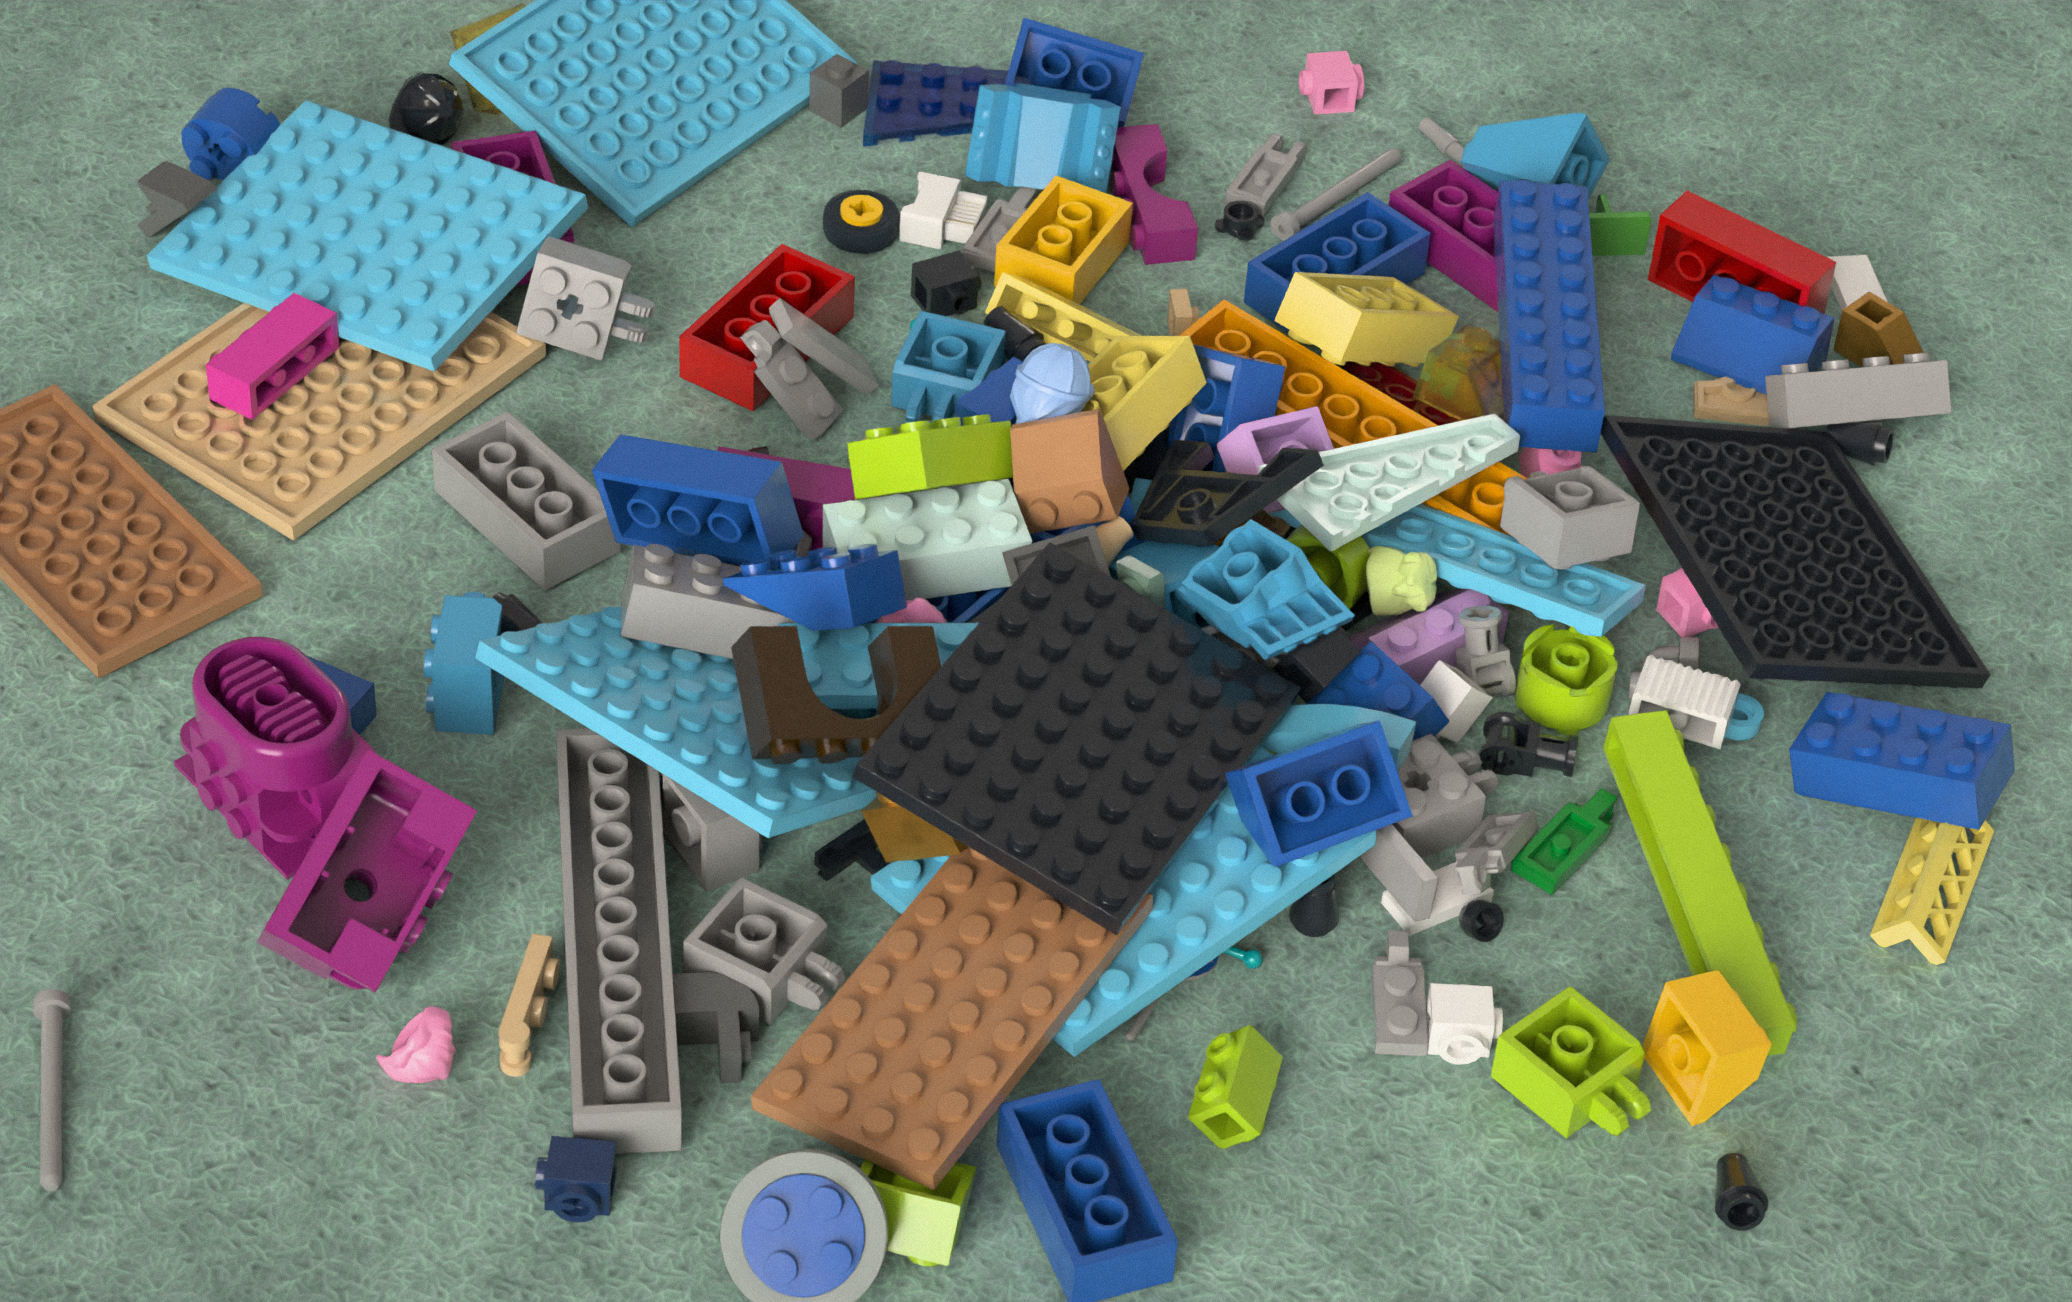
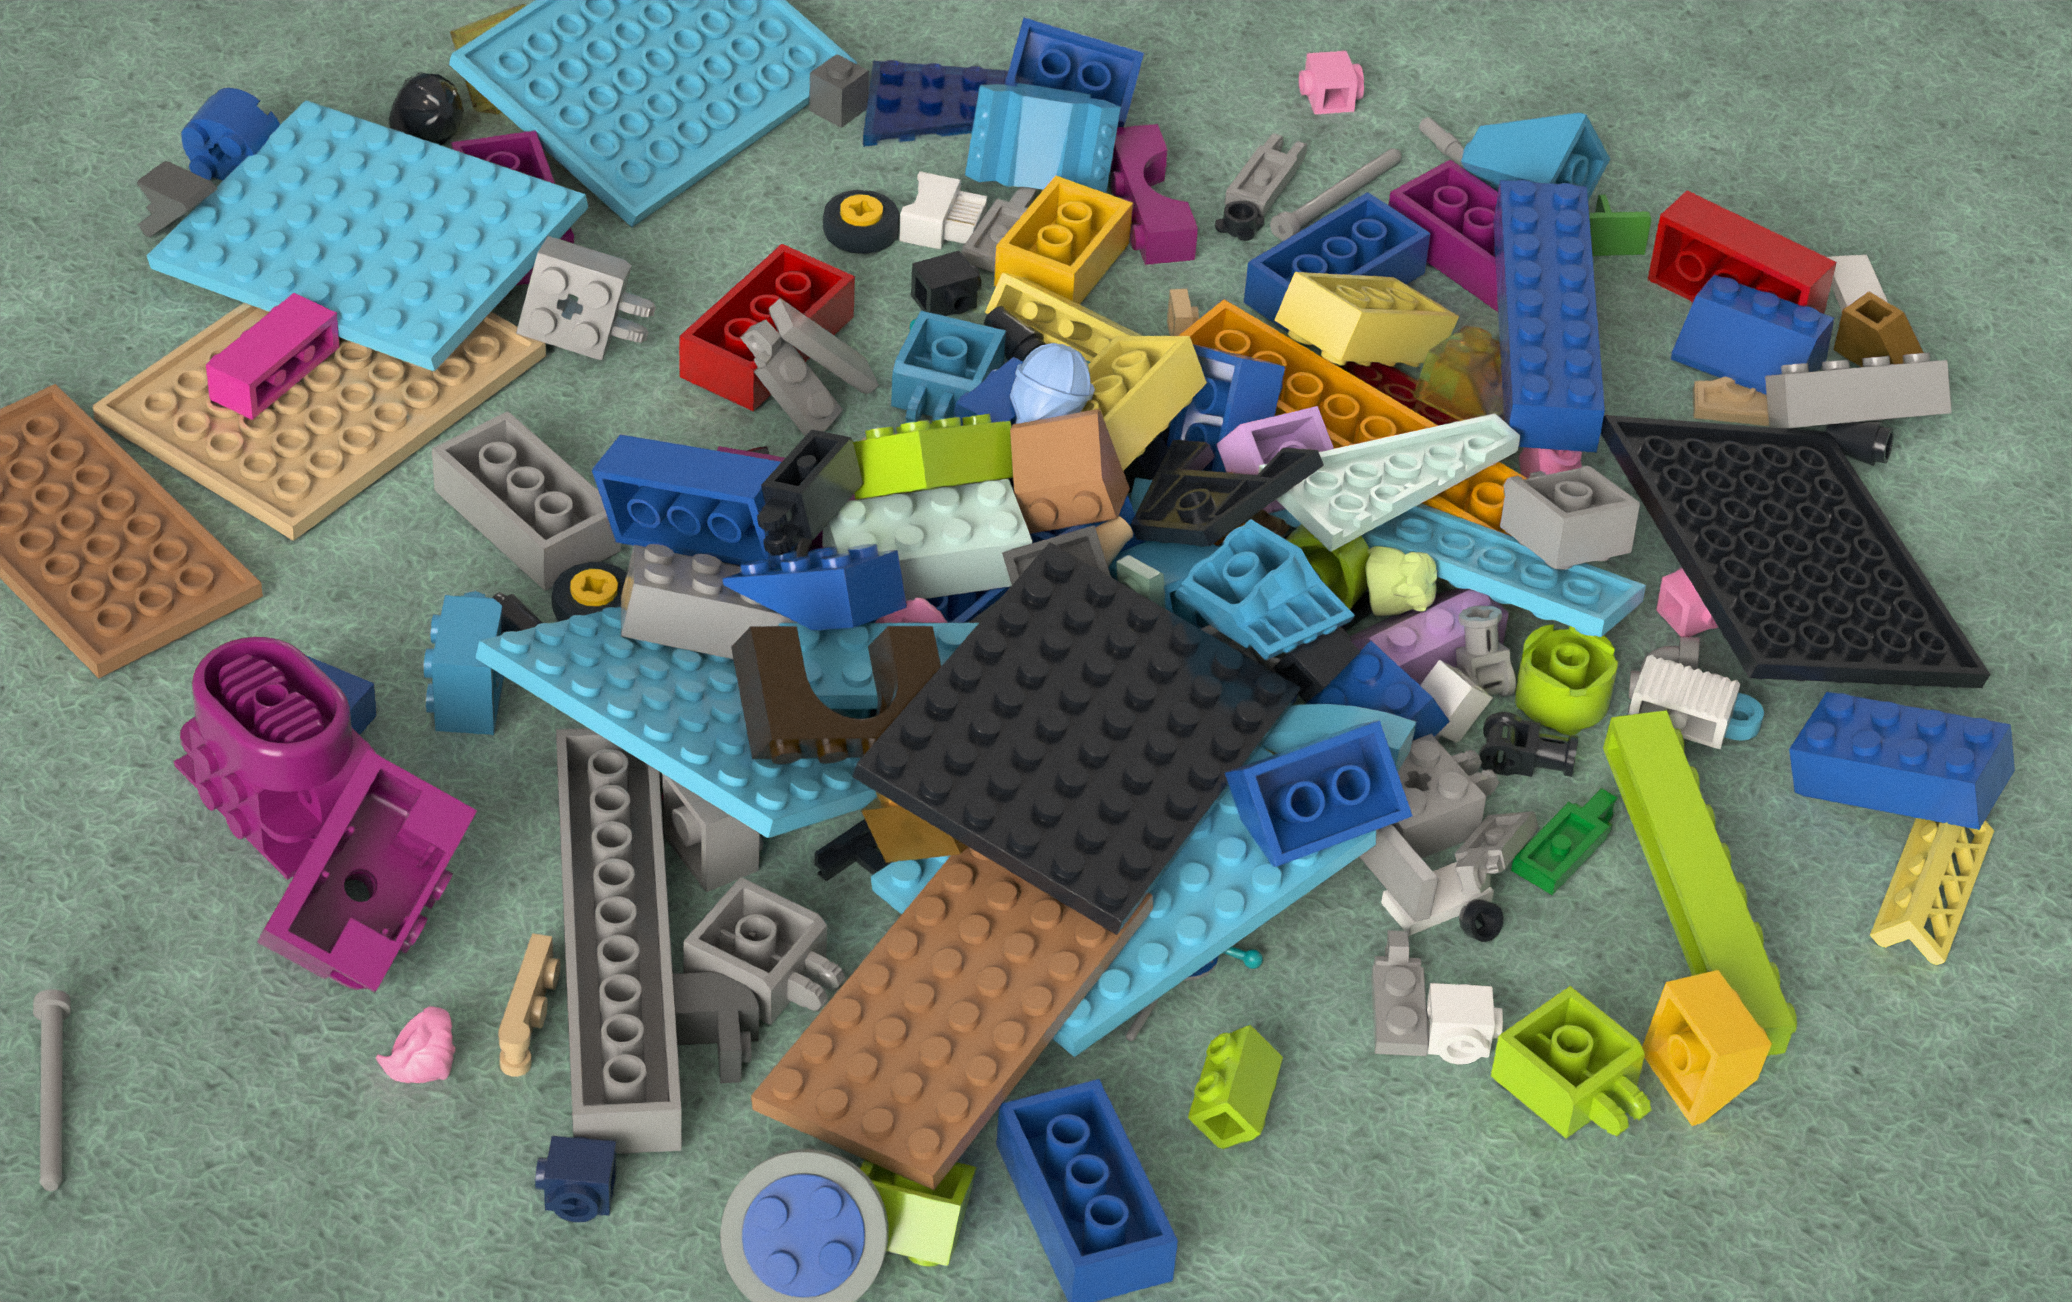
(587, 589): none -> wheel
(808, 490): none -> black hinge
(1317, 910): black cone -> none
(1738, 1193): black cone -> none

